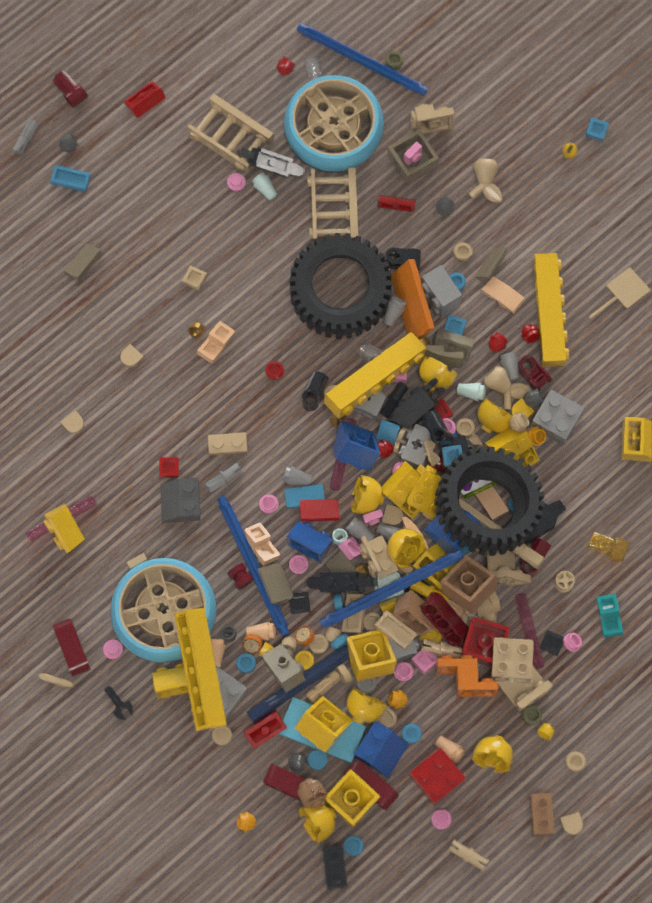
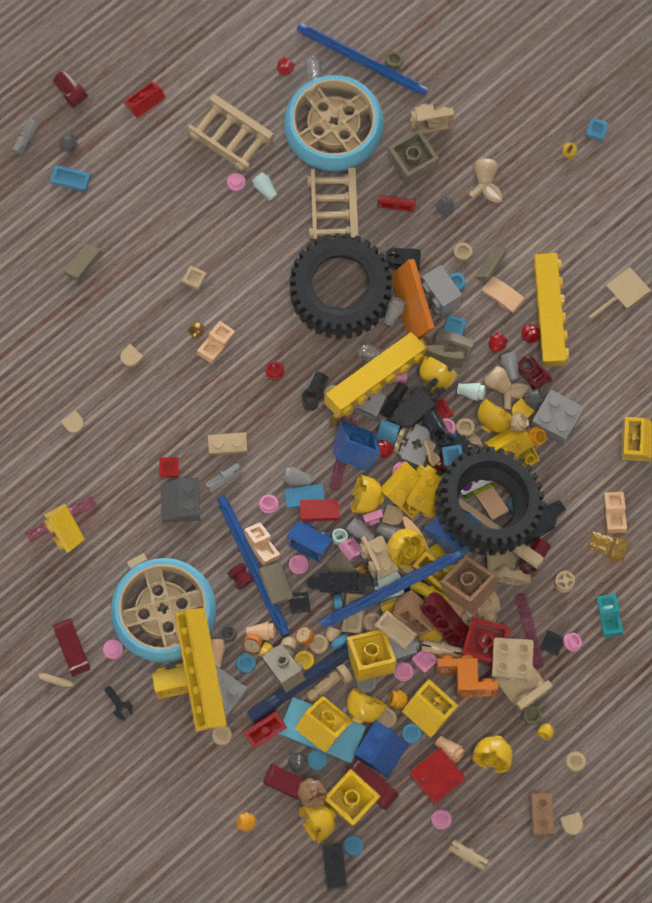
(272, 162): hinge -> none
(413, 154): bright pink plate -> none
(430, 708): none -> yellow slope
(615, 512): none -> light nougat slope

